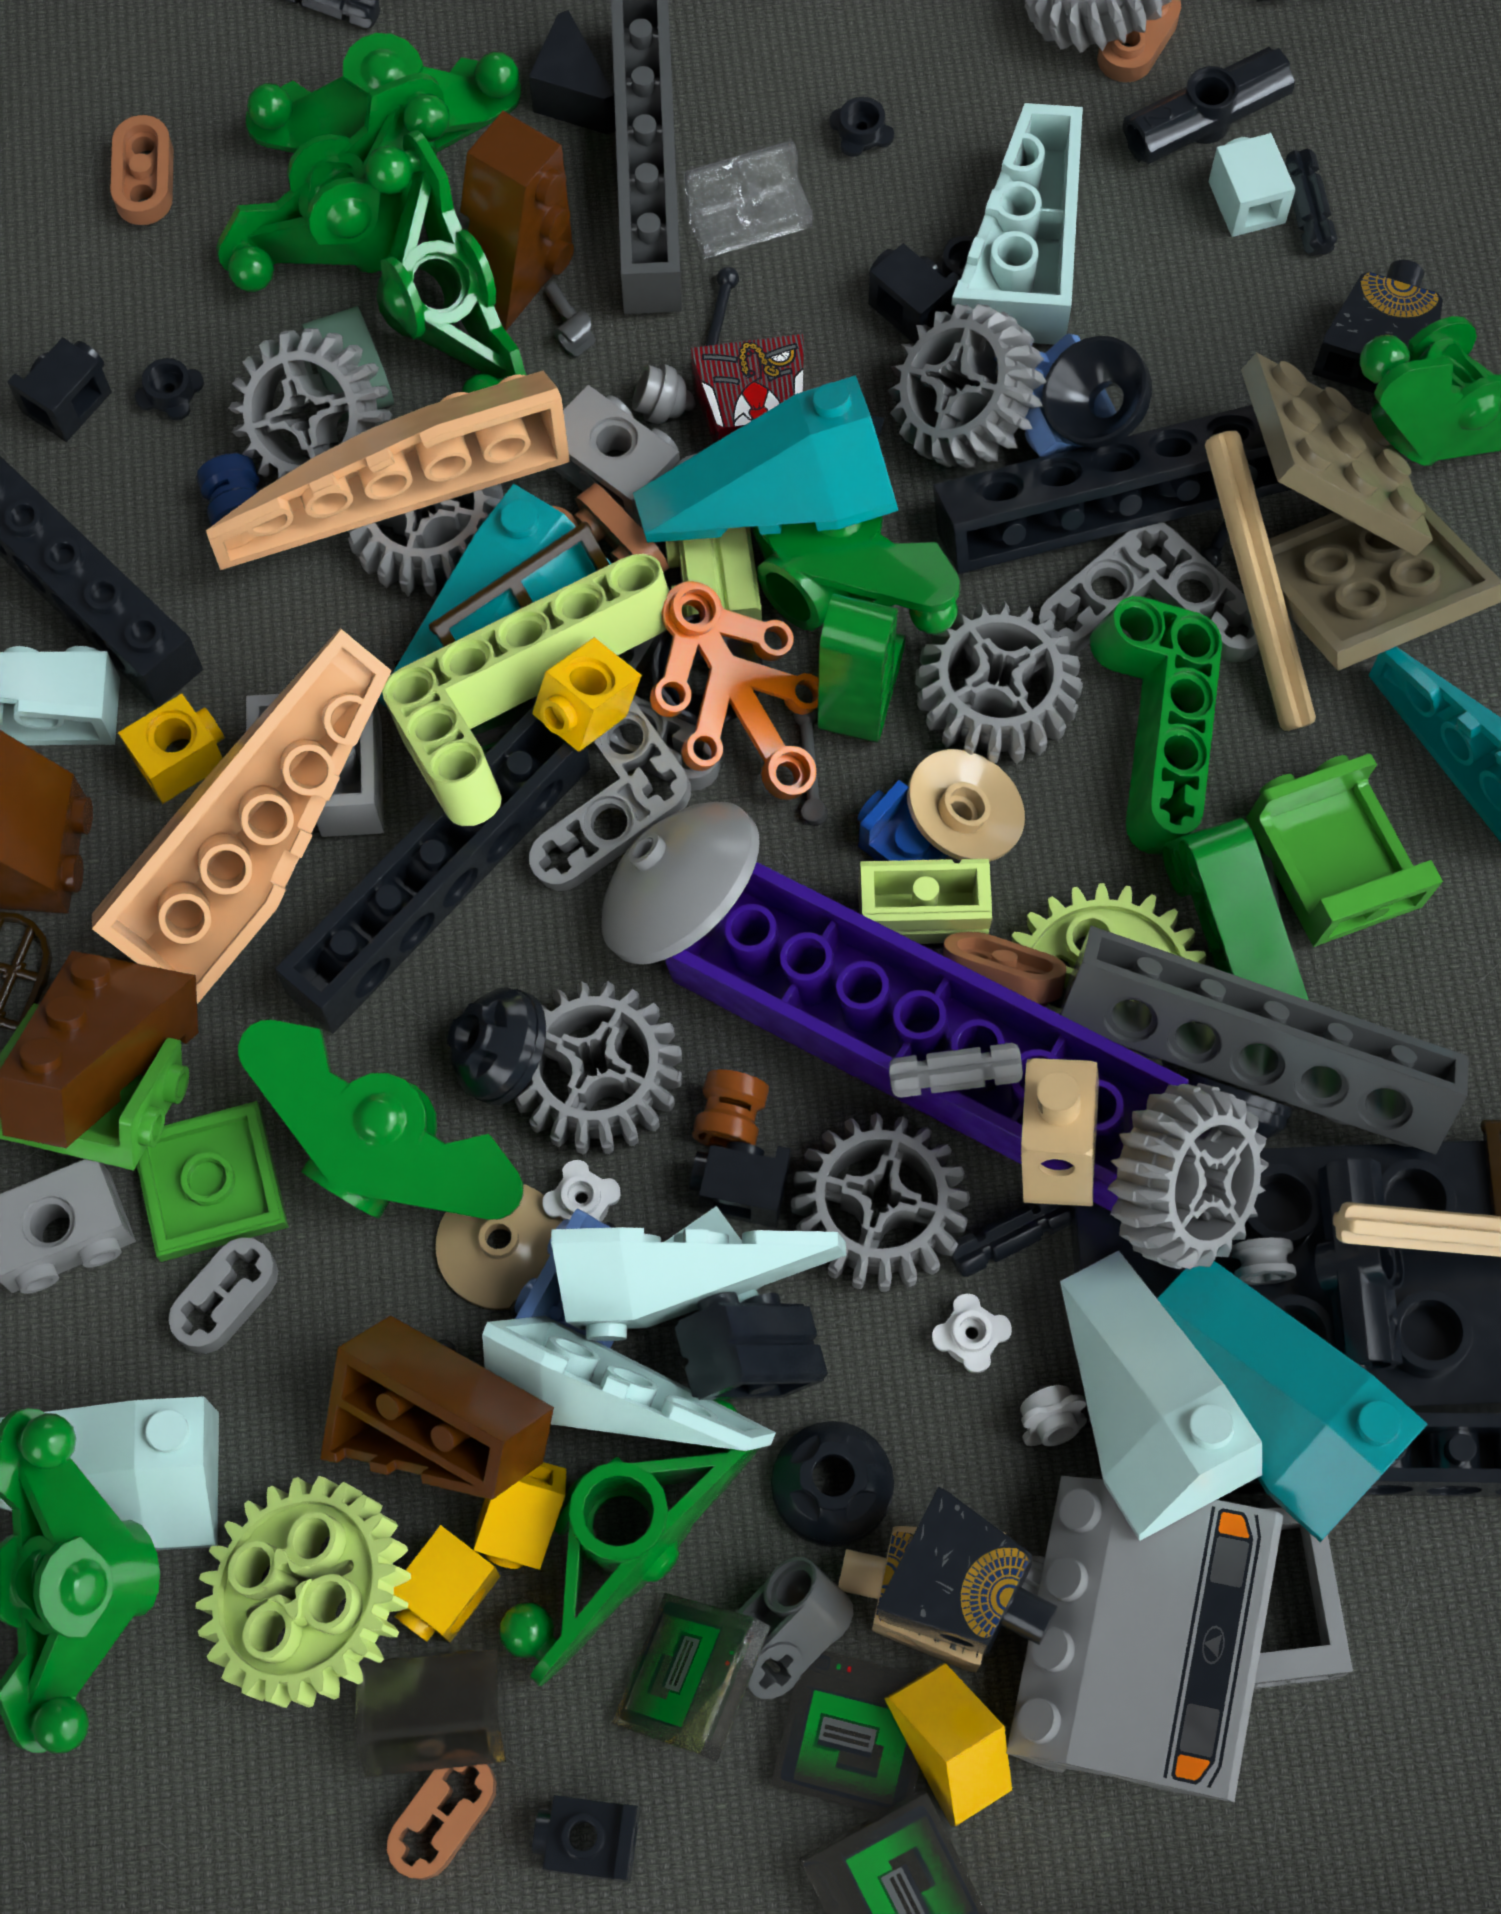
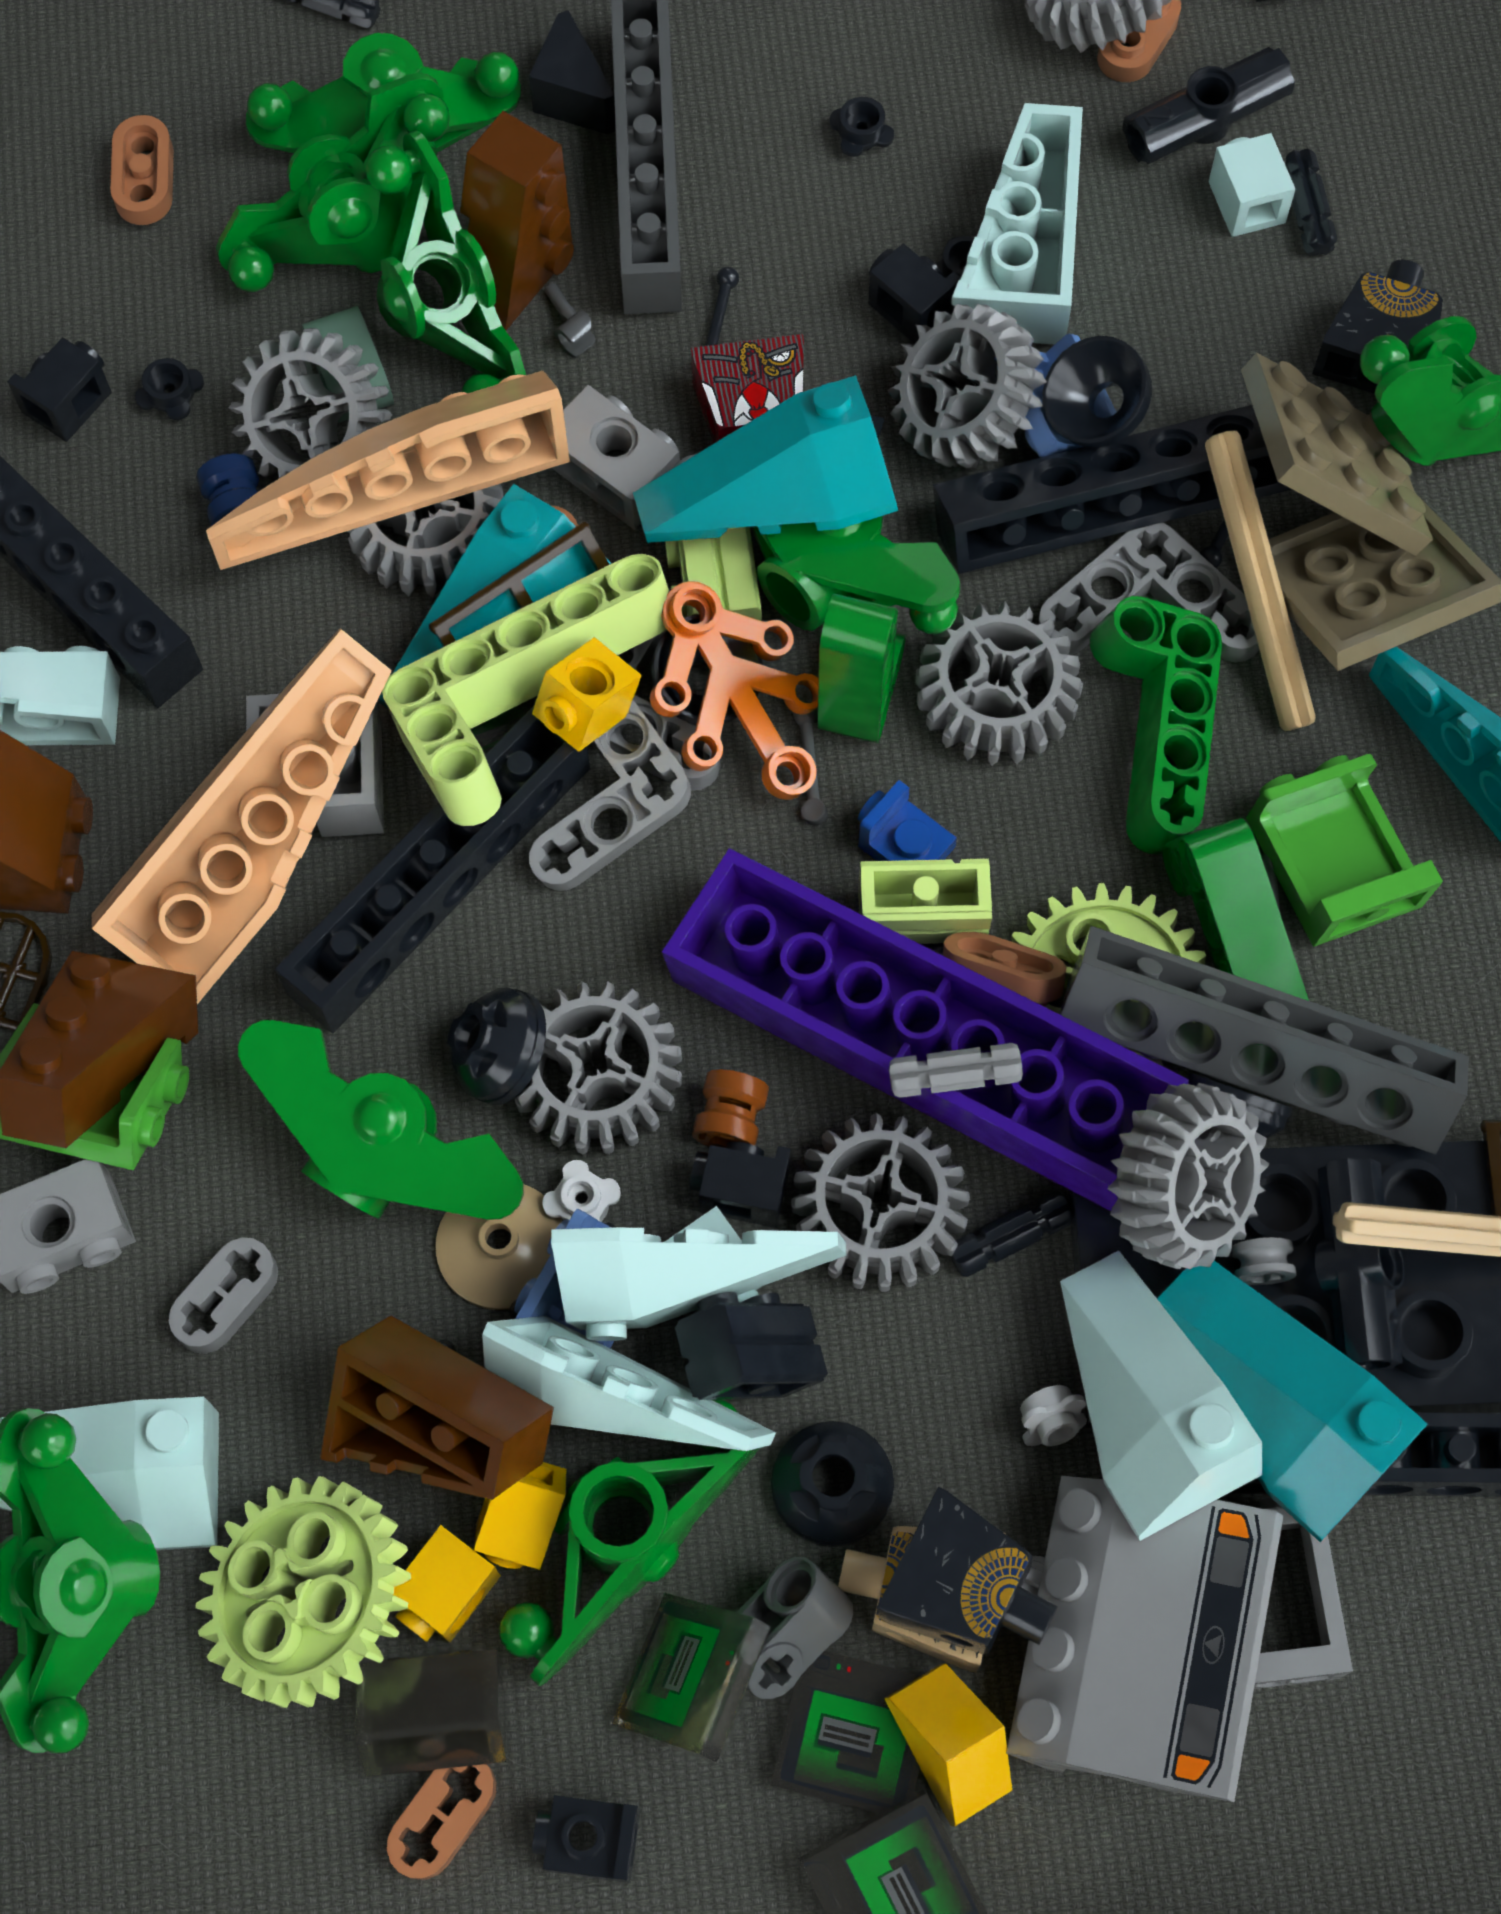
(173, 771): yellow brick -> none
(211, 1182): bright green tile -> none
(614, 525): nougat plate -> none
(661, 394): light grey plate -> none
(678, 881): light grey dish -> none
(746, 199): clear panel -> none
(972, 1352): white plate -> none
(978, 792): tan dish -> none
(1059, 1126): tan torso -> none

